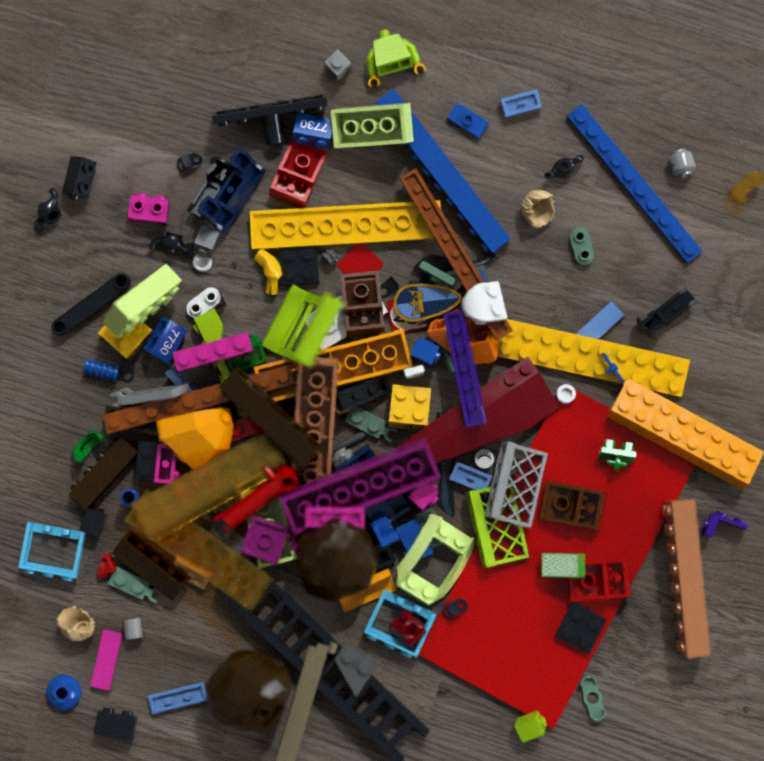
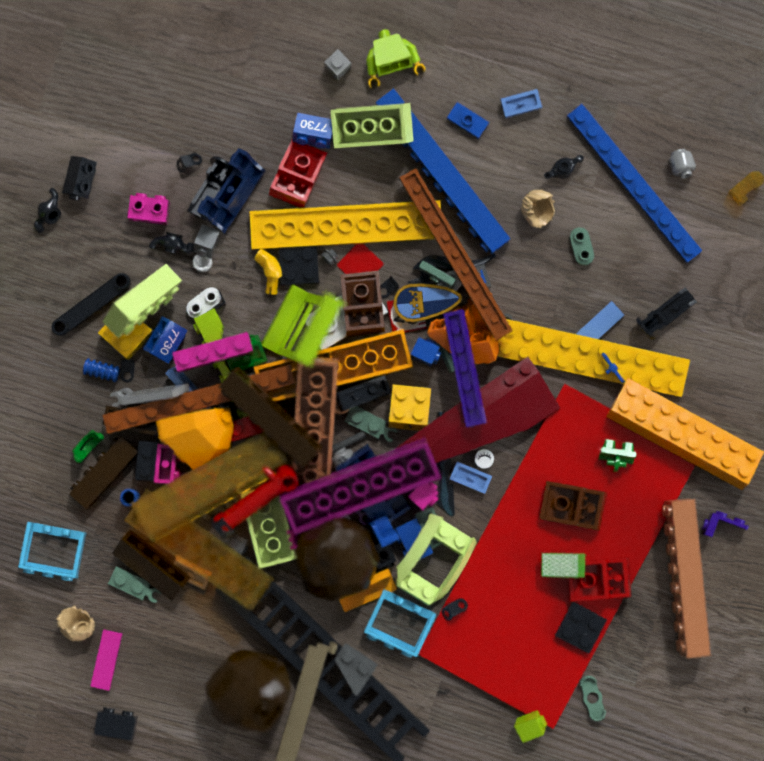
(72, 687): blue piece -> none
(93, 521): black brick -> none
(106, 566): red tile -> none
(132, 628): light grey beam -> none
(177, 697): medium blue tile -> none
(265, 540): magenta plate -> none
(270, 114): black plate -> none
(318, 516): dark pink tile -> none
(407, 628): dark red piece -> none
(414, 372): white tile -> none
(482, 533): lime fence -> none
(484, 303): white slope -> none
(501, 478): light grey fence -> none
(565, 394): white tile -> none

